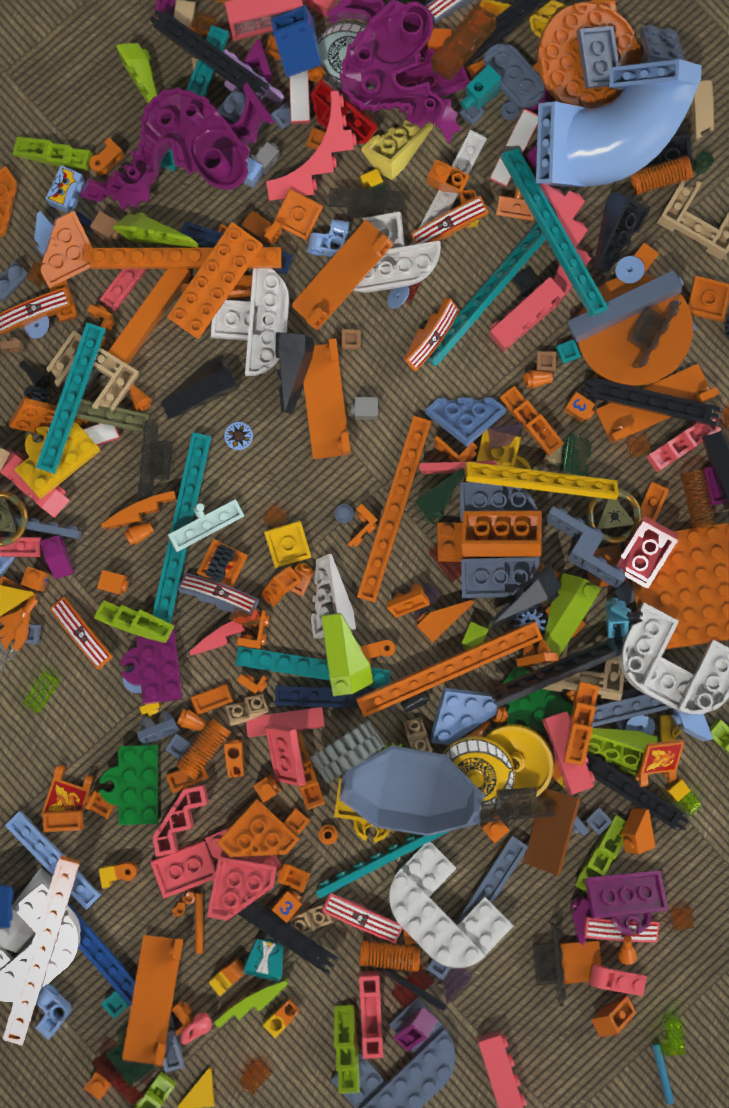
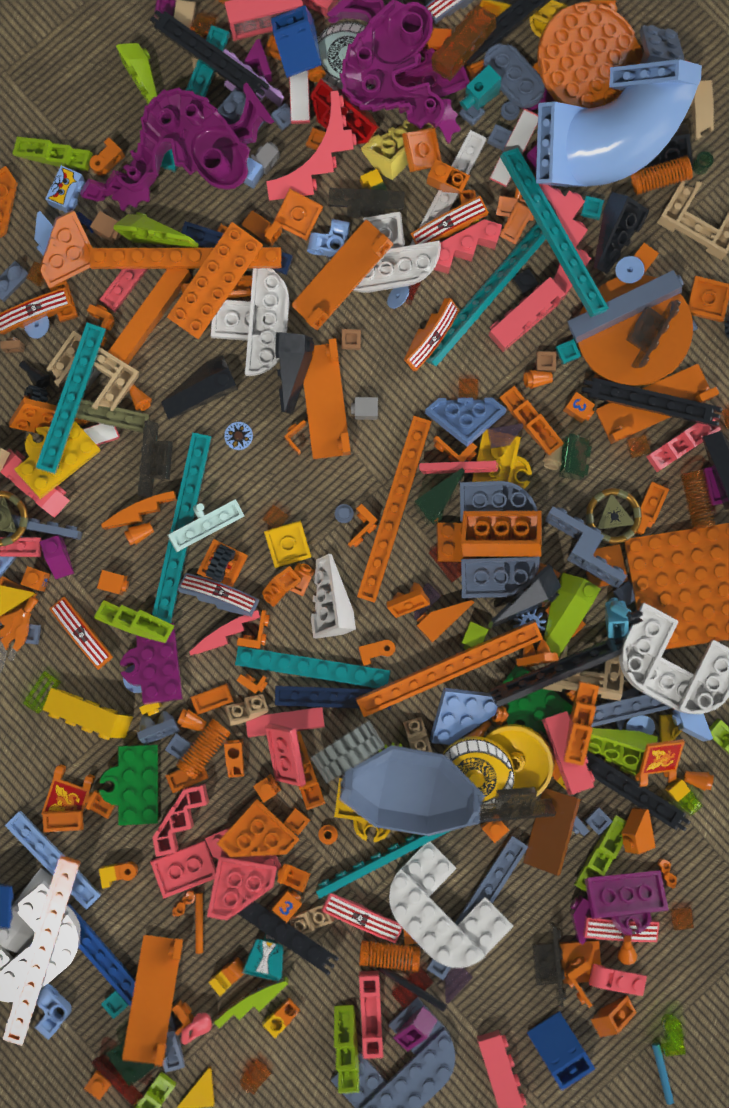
(87, 714): none -> yellow wedge
(241, 618): clear orange bracket -> none
(291, 432): none -> orange bracket
(346, 662): lime wedge -> none
(415, 701): black cone -> none
(421, 149): none -> orange tile
(465, 242): none -> coral brick
(468, 388): none -> clear orange plate
(499, 137): none -> sand blue plate
(516, 223): none -> orange tile
(541, 480): yellow plate -> none
(560, 1050): none -> blue slope
(577, 968): none -> orange bracket
(592, 207): none -> teal plate
(597, 55): sand blue plate -> none
(646, 551): coral slope -> none
(665, 867): none -> orange piece
(701, 780): none -> orange cone

